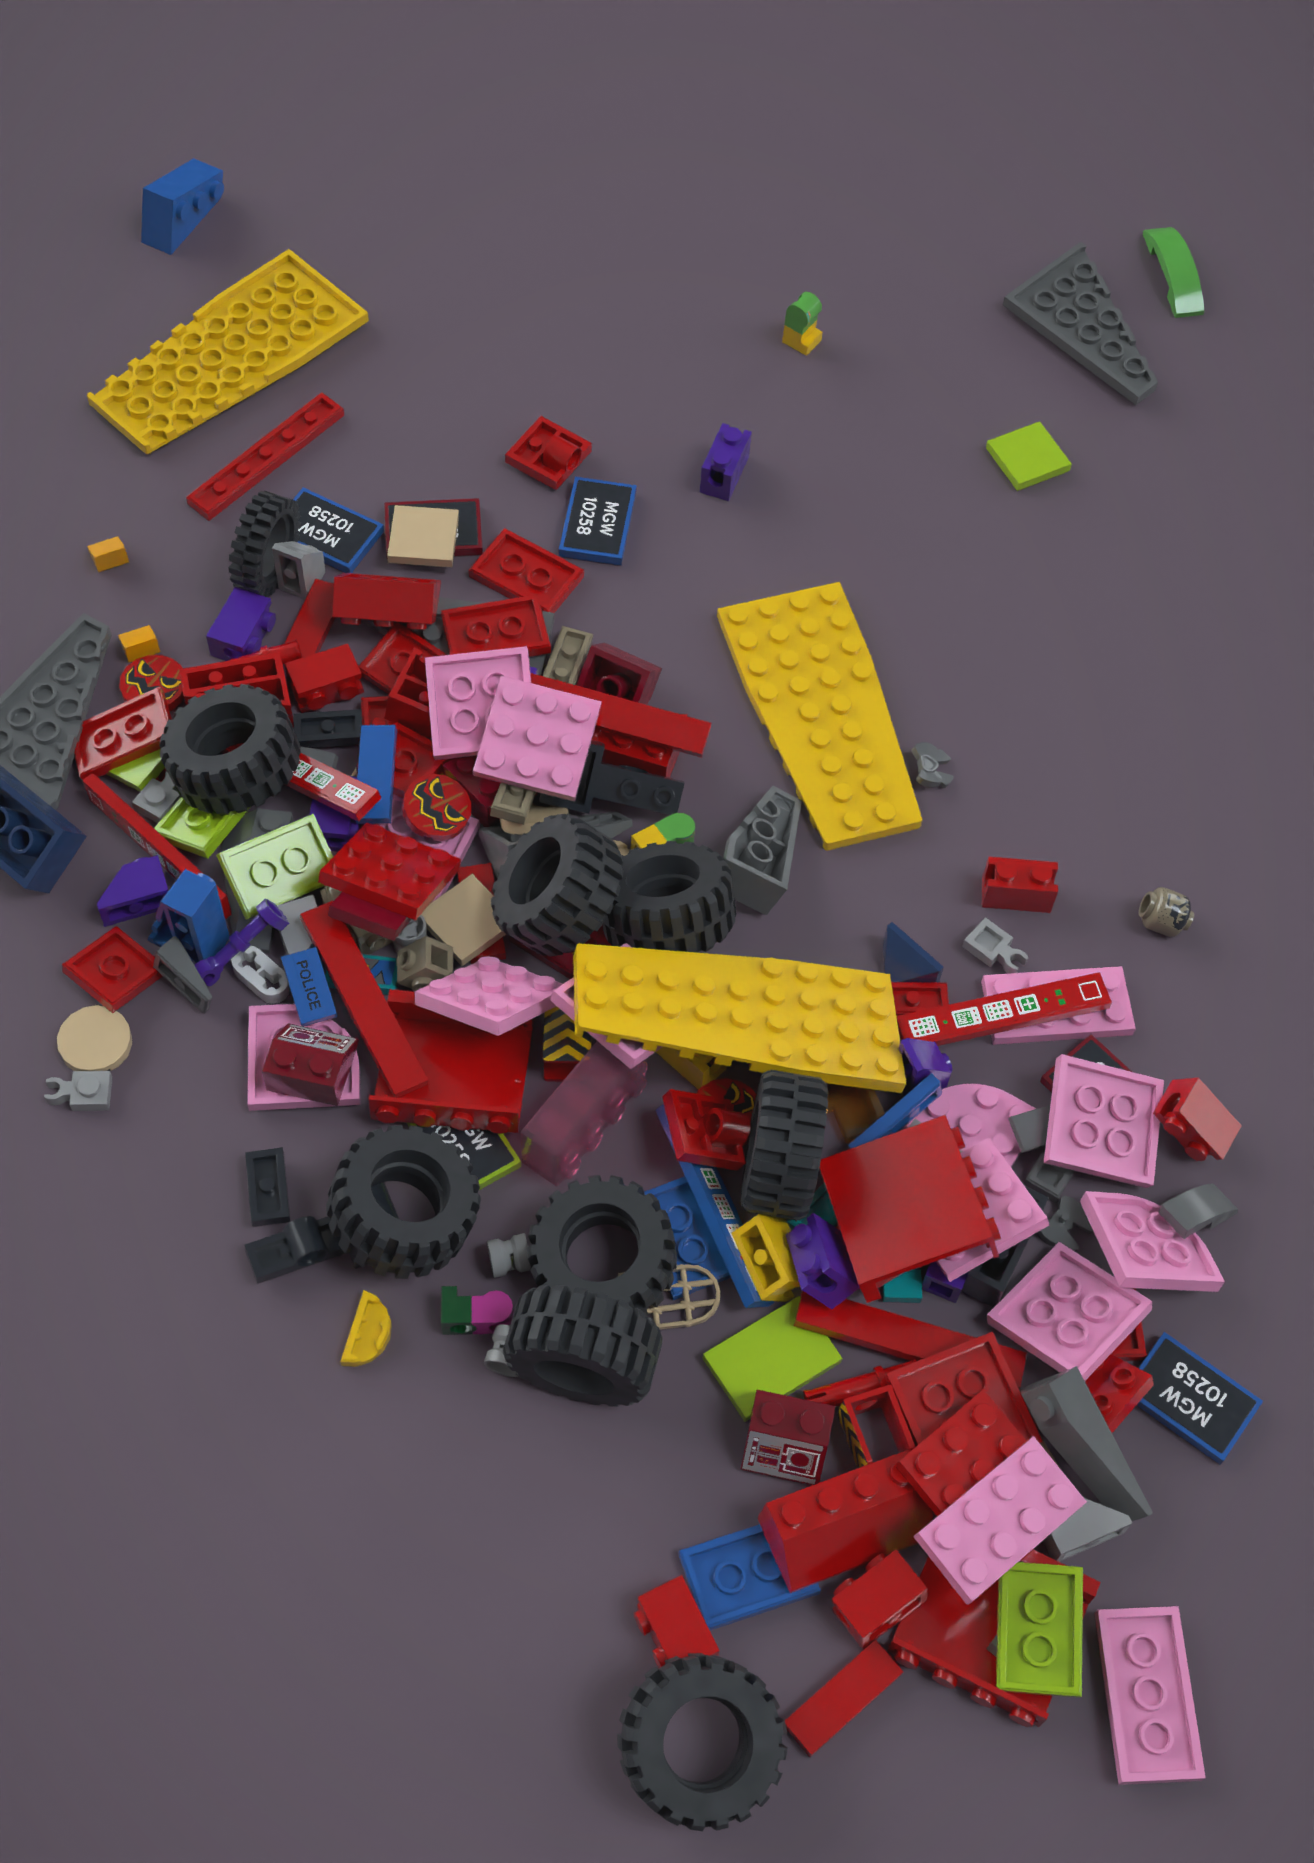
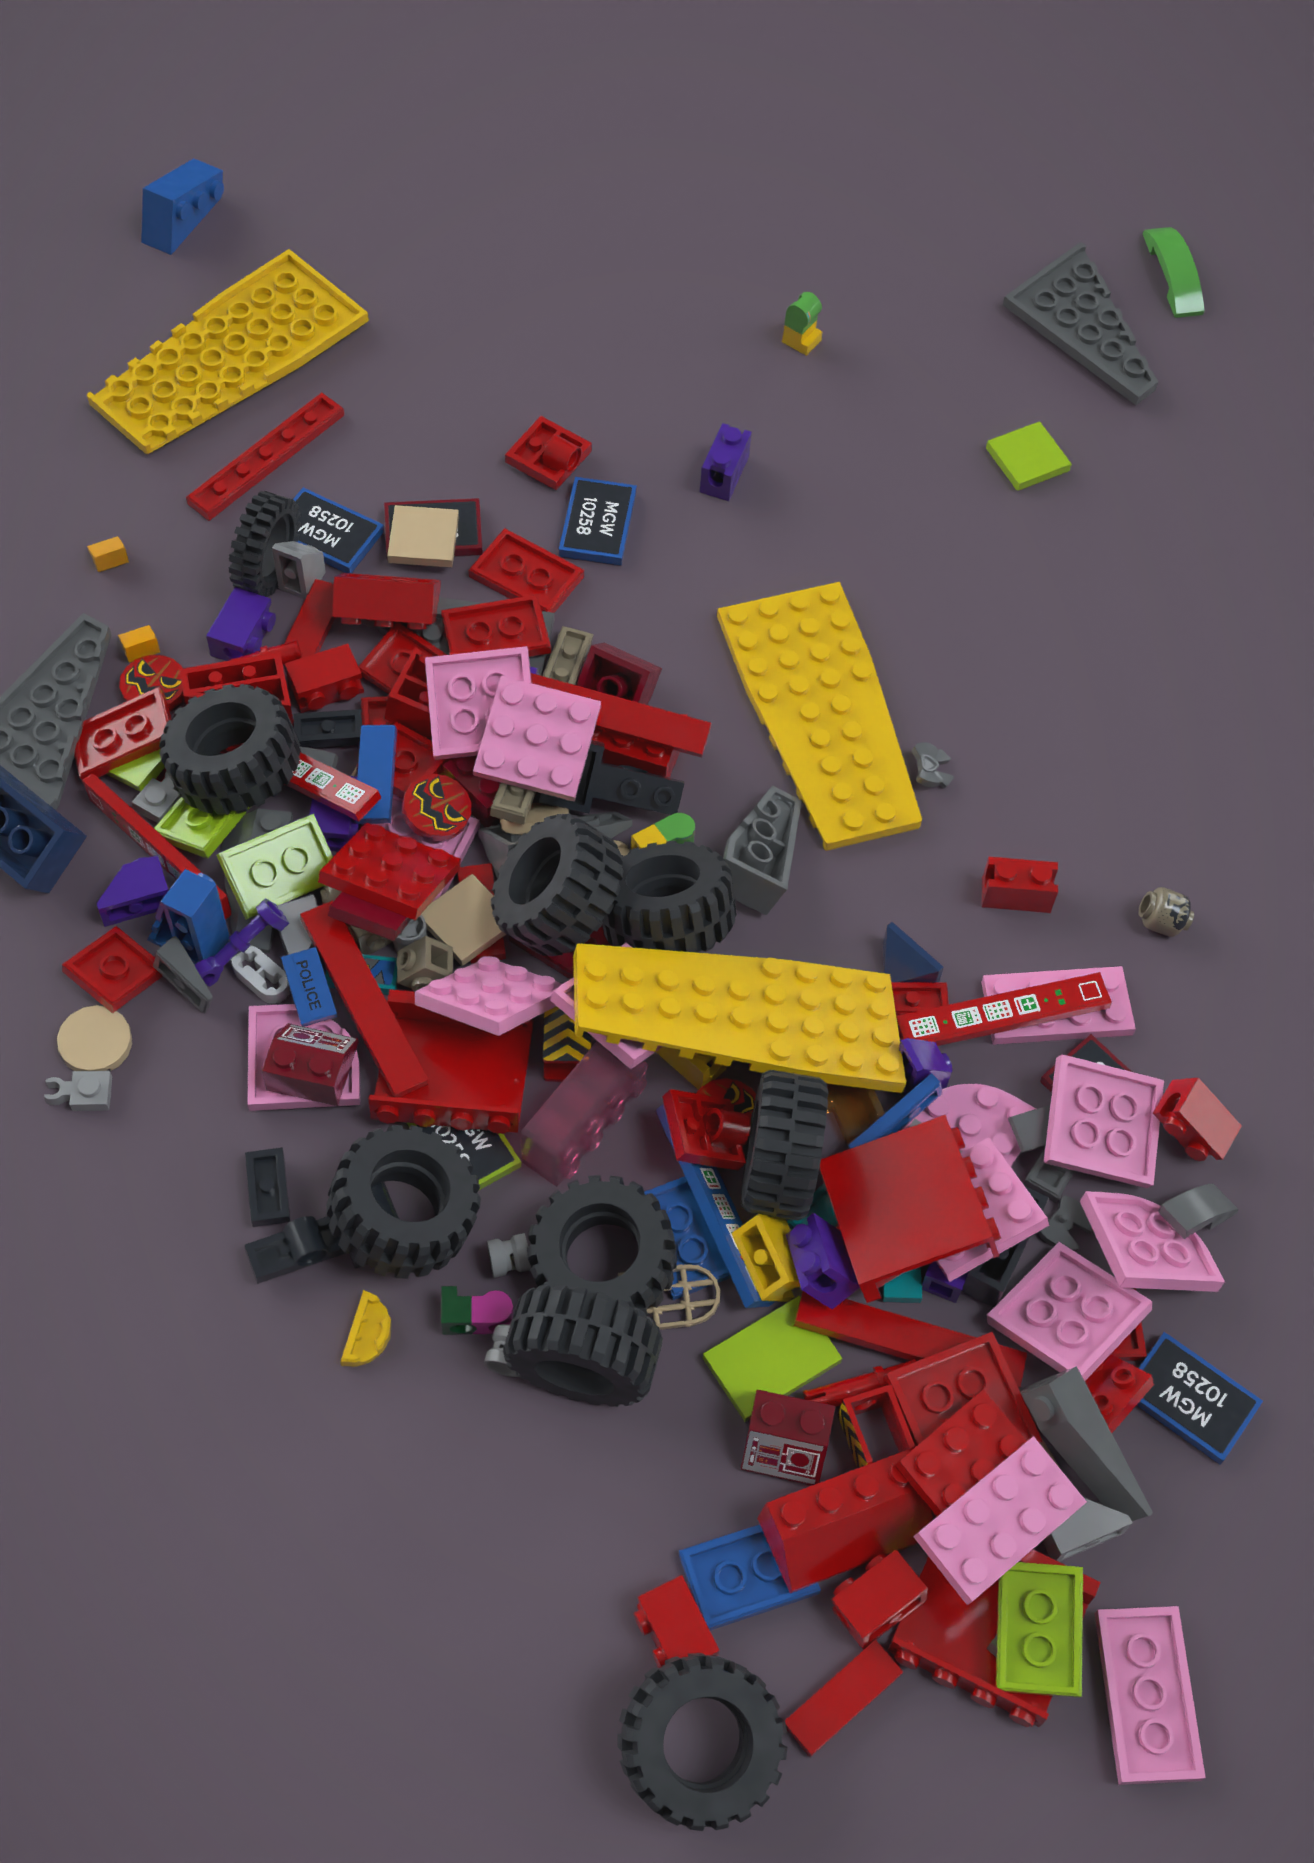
(993, 944): light grey plate -> none

